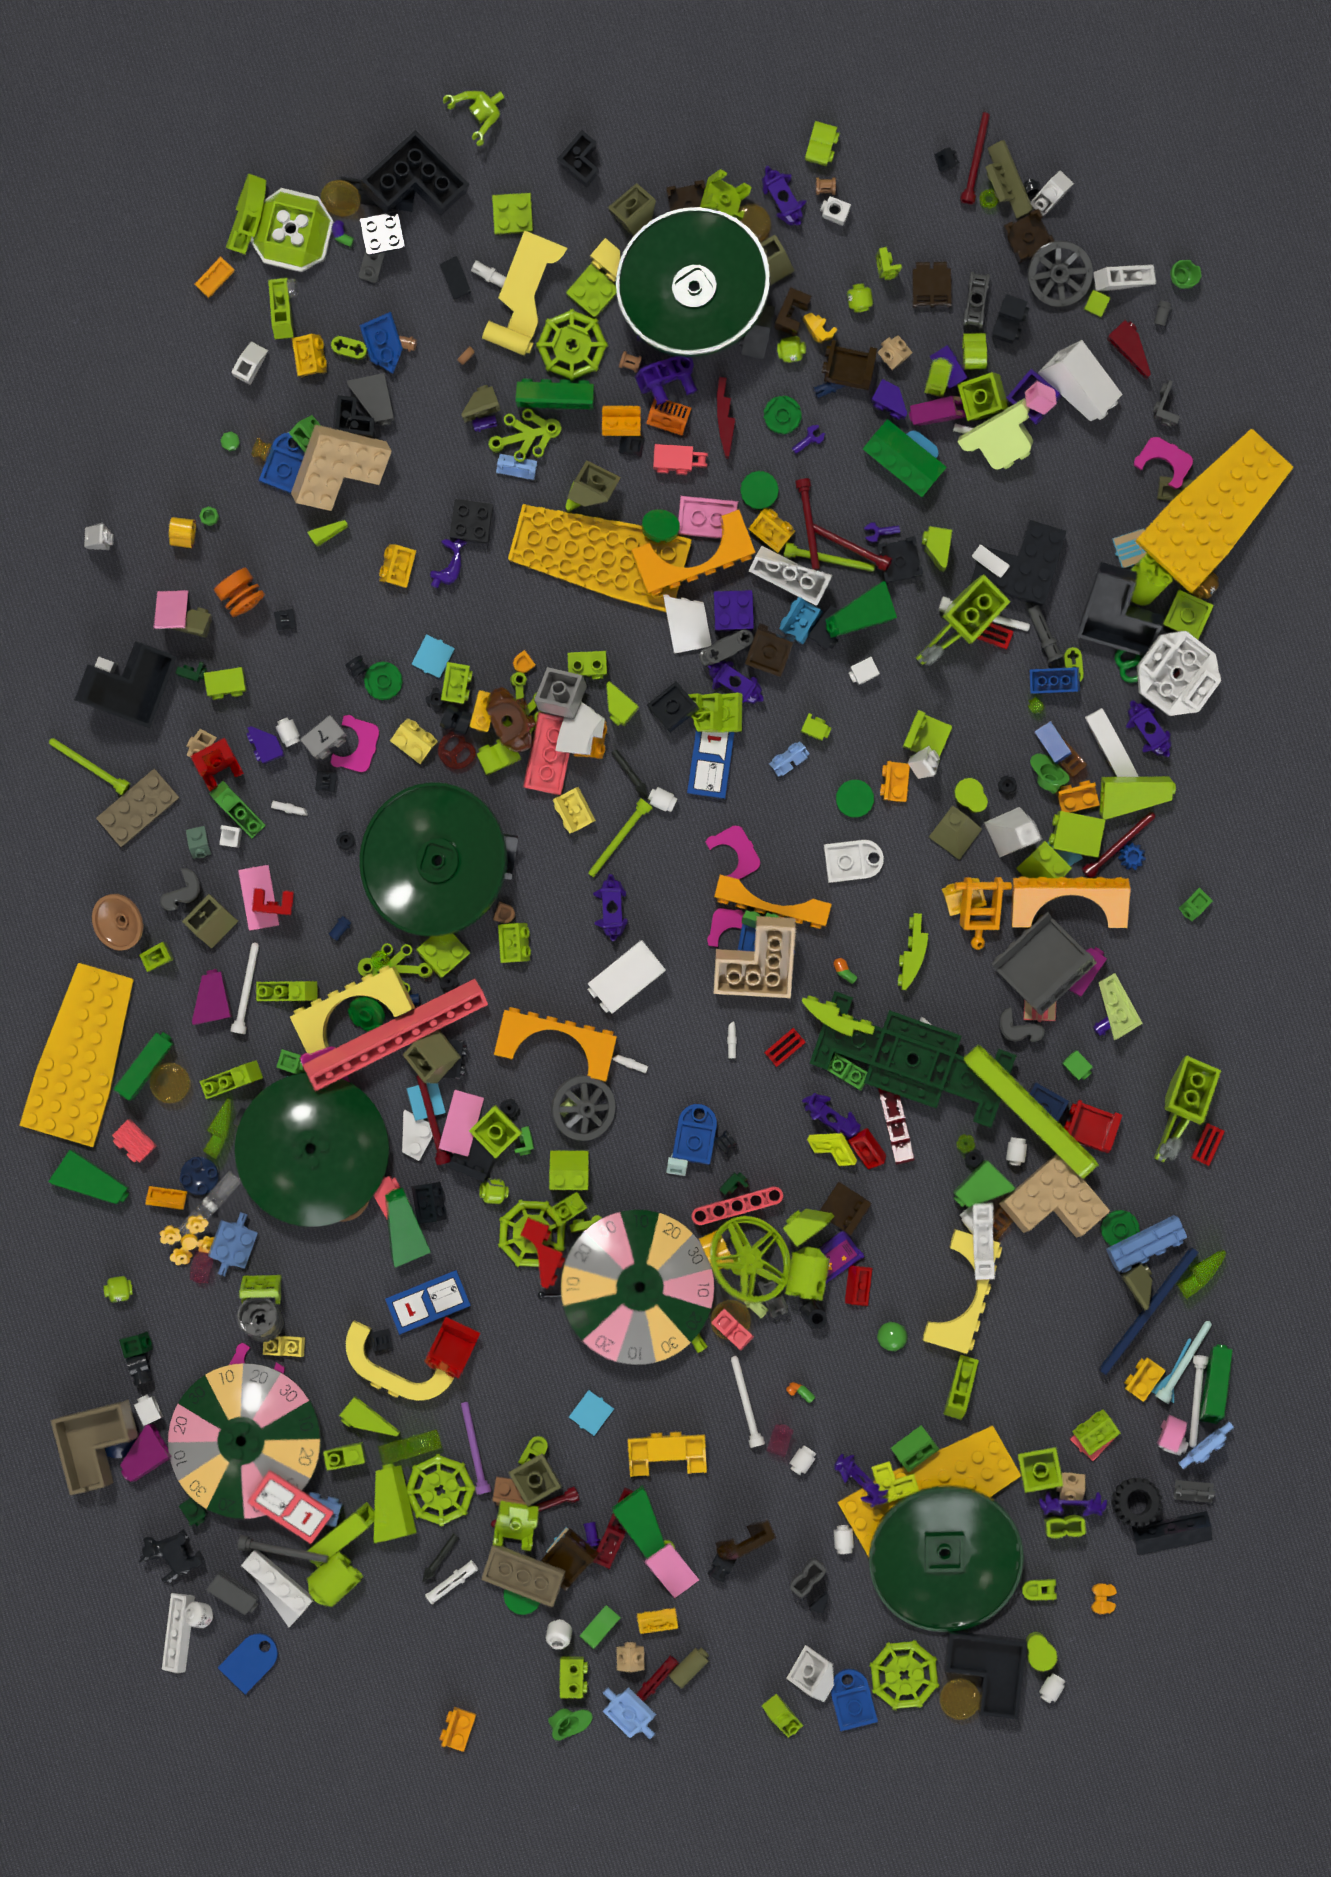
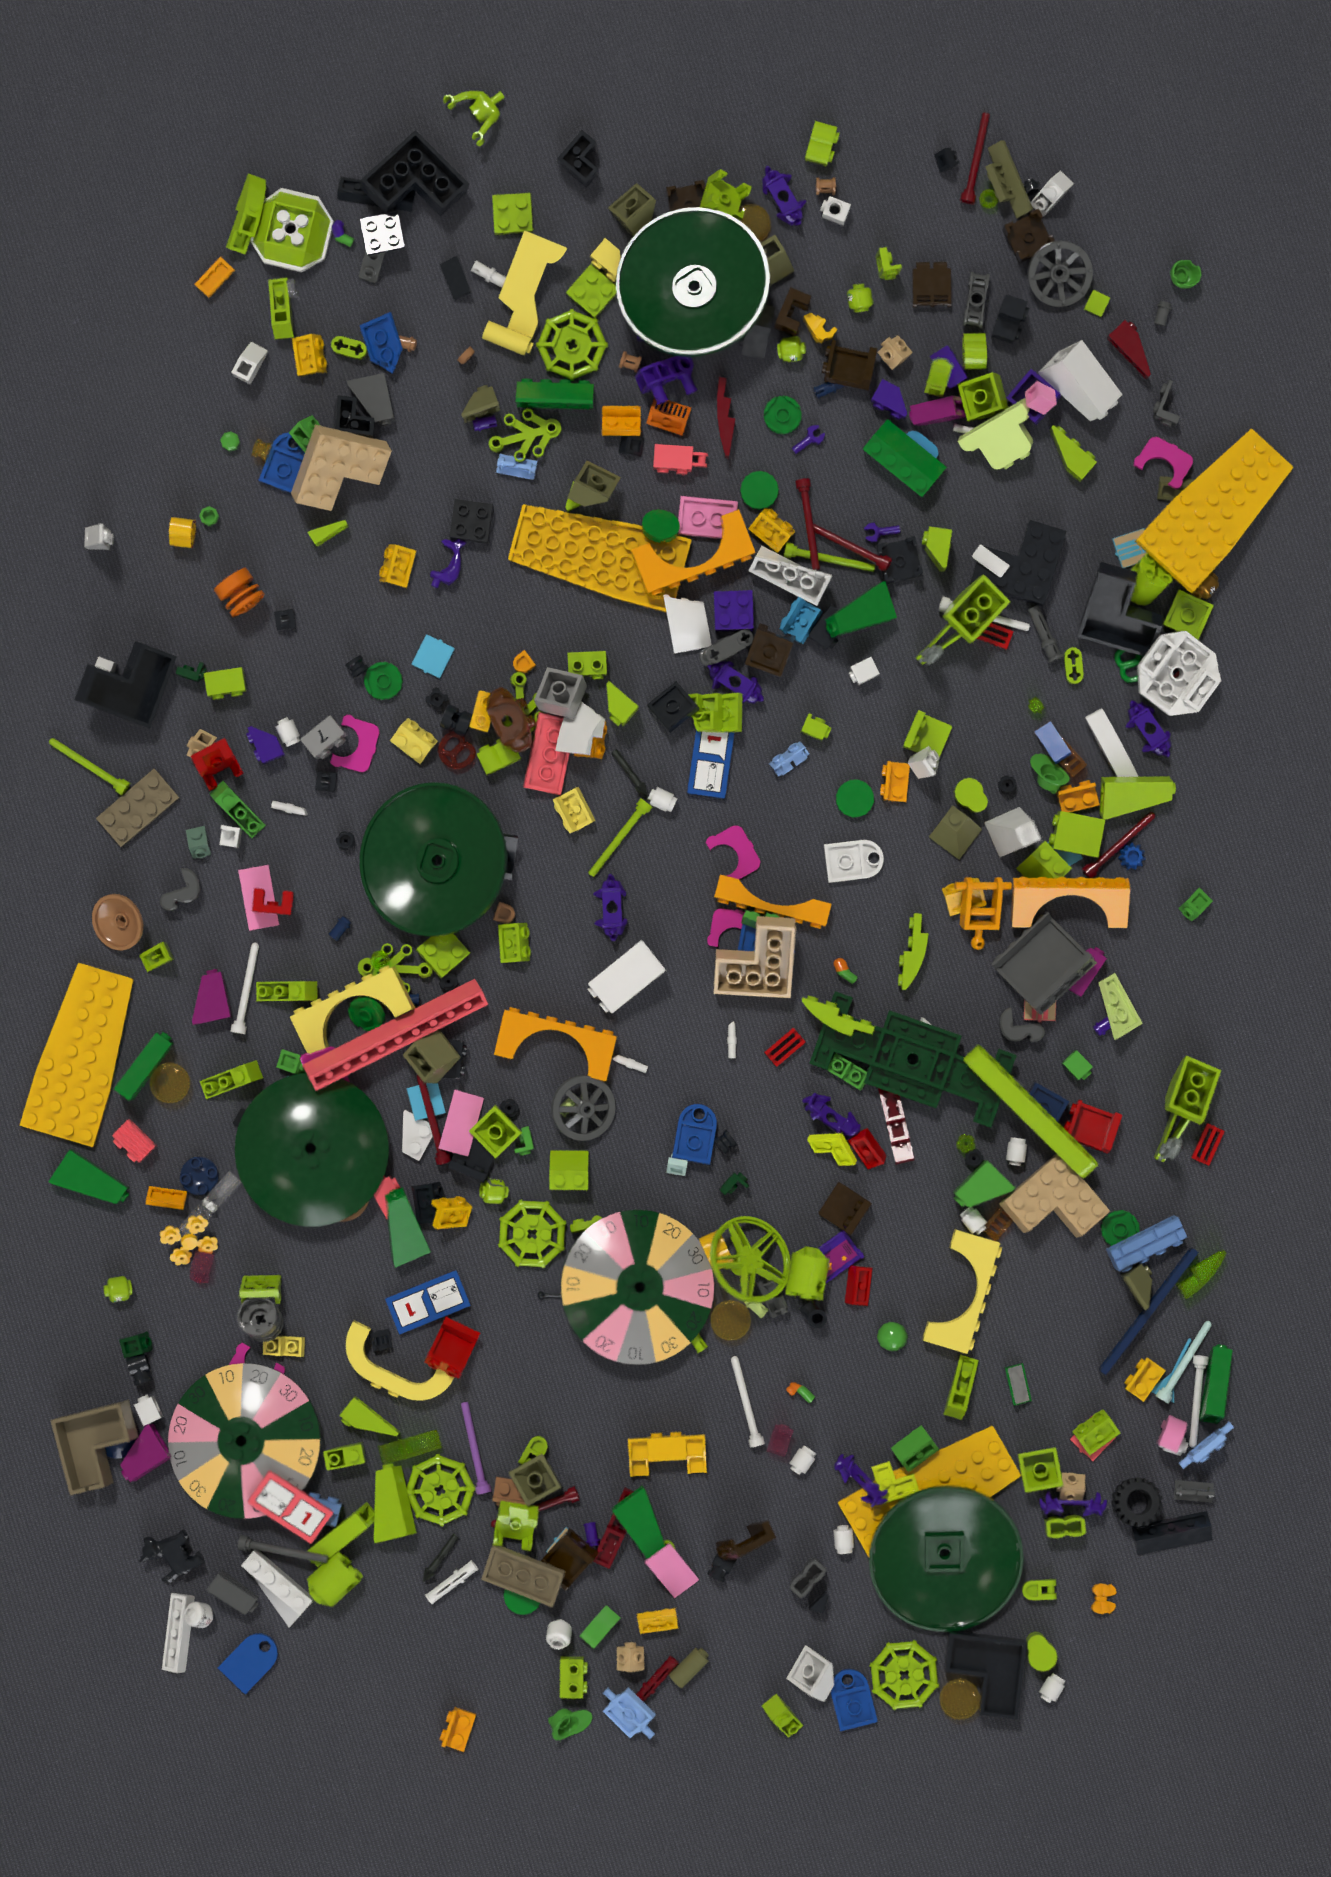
(171, 609): bright pink piece -> none
(193, 1512): dark green bracket -> none
(197, 622): olive slope -> none
(210, 921): olive slope -> none
(220, 1129): clear neon green slope -> none
(232, 1244): medium blue plate -> none
(340, 198): clear yellow piece -> none
(451, 1212): none -> yellow bracket
(455, 683): lime bracket -> none
(548, 1257): red arch -> none
(567, 1208): lime slope -> none
(591, 1412): medium azure piece -> none
(727, 1205): coral beam -> none
(732, 1329): coral slope -> none
(805, 1224): lime slope -> none
(983, 1241): white slope -> none
(1017, 1384): none -> flat silver slope
(1054, 680): blue piece -> none
(1073, 457): none -> lime slope
(1124, 277): white slope -> none

